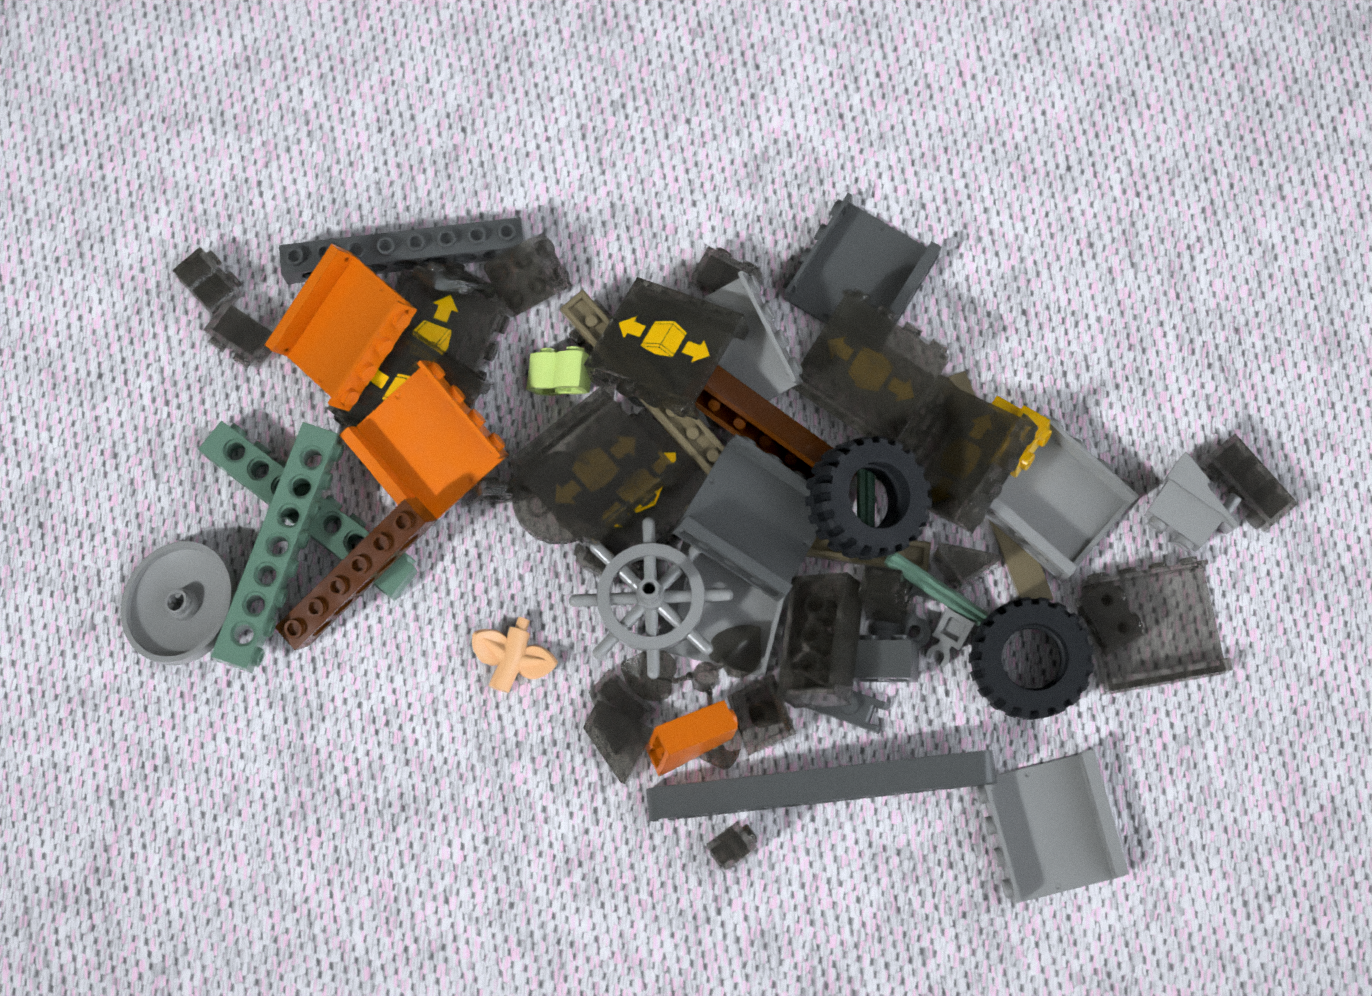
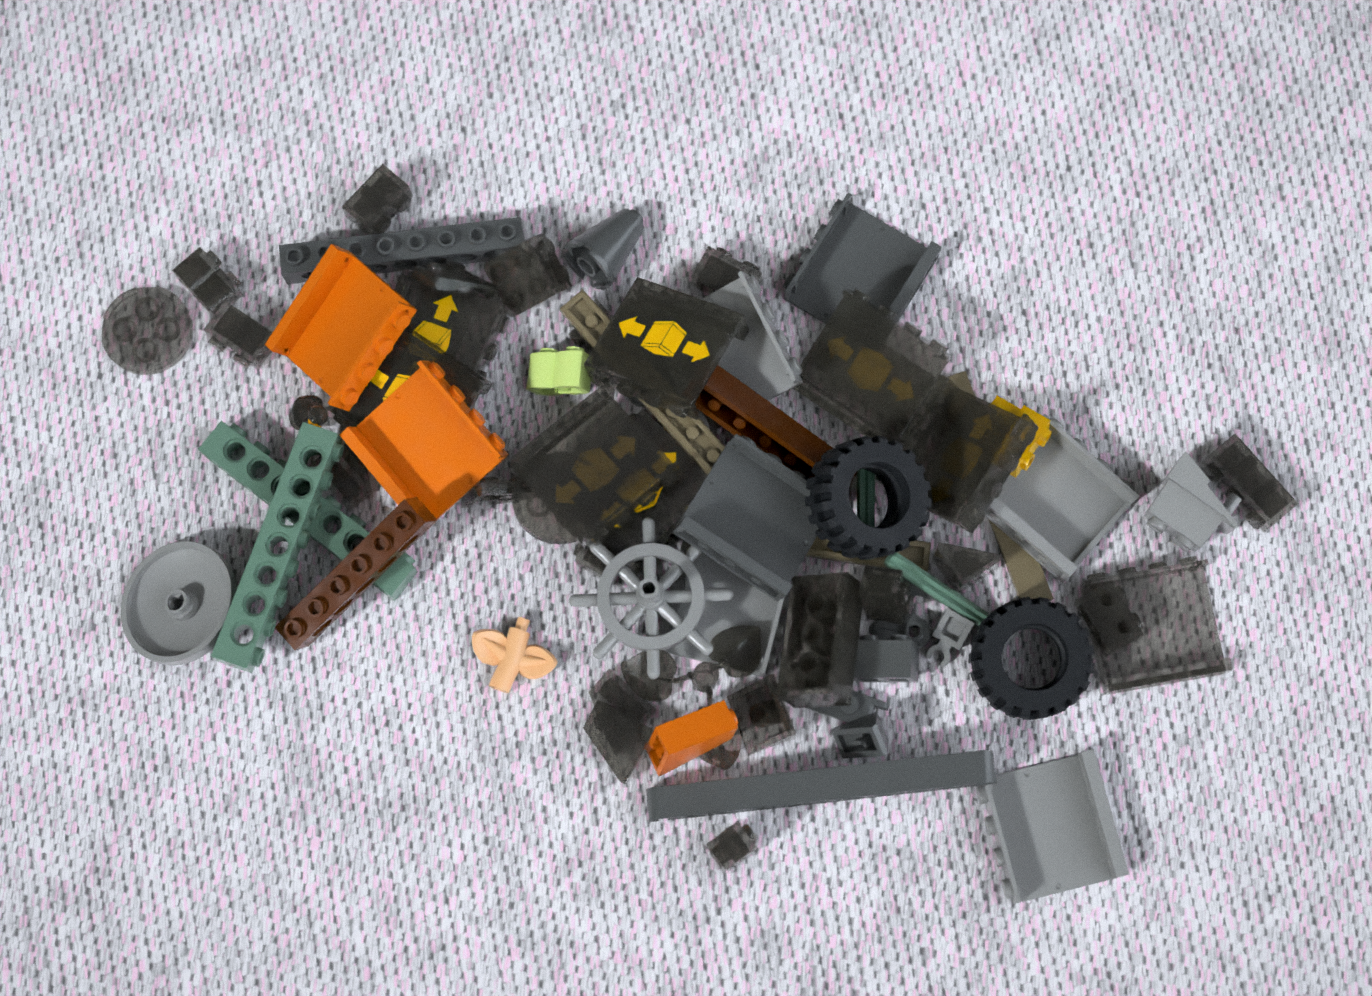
(147, 330): none -> clear smoke tile
(308, 410): none -> clear smoke animal
(350, 479): none -> clear smoke wing
(378, 201): none -> clear smoke brick
(604, 247): none -> dark grey cone
(861, 737): none -> dark grey slope

